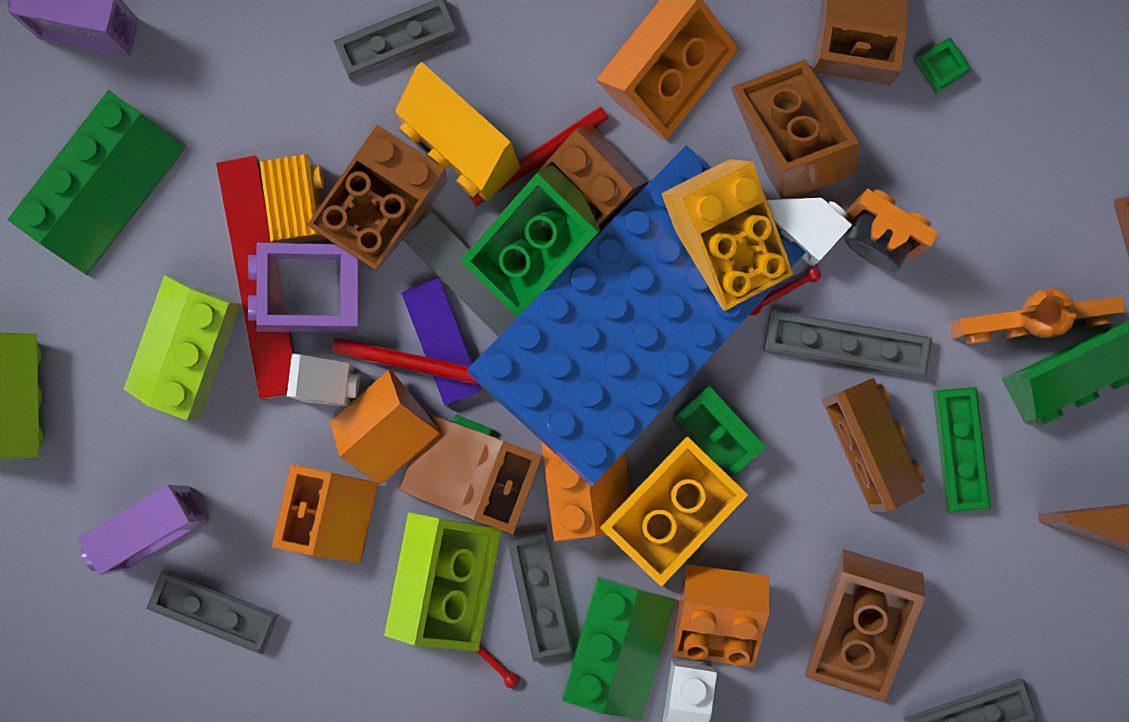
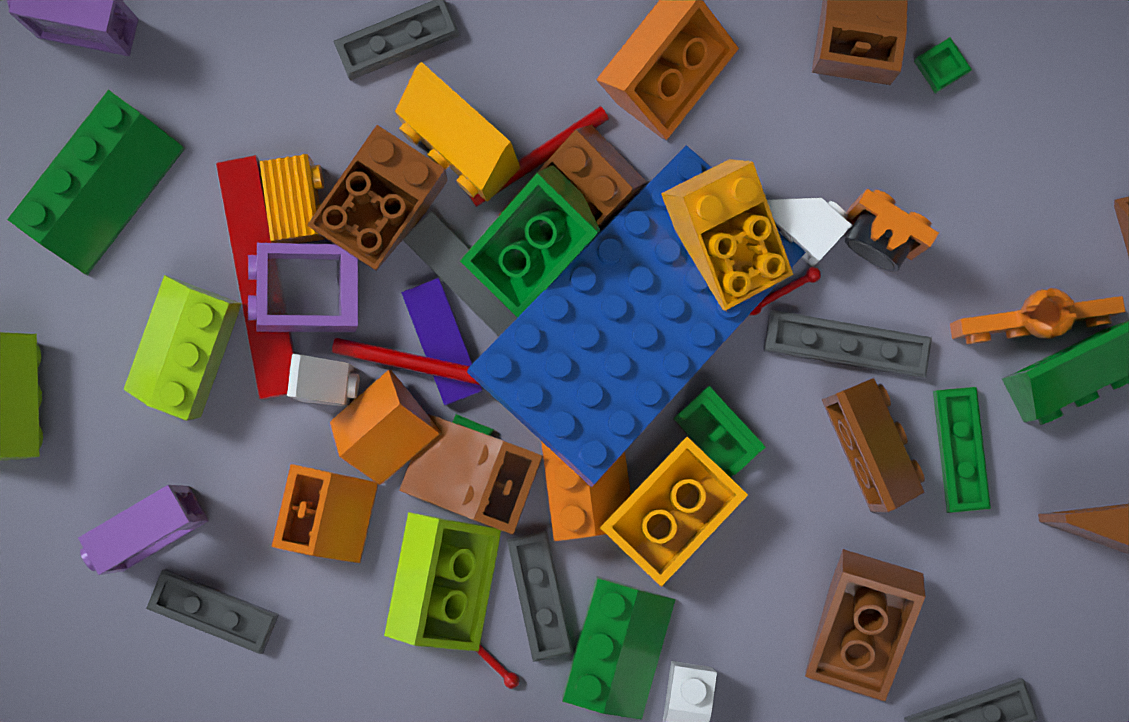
(721, 616): orange slope -> none
(797, 130): dark orange slope -> none

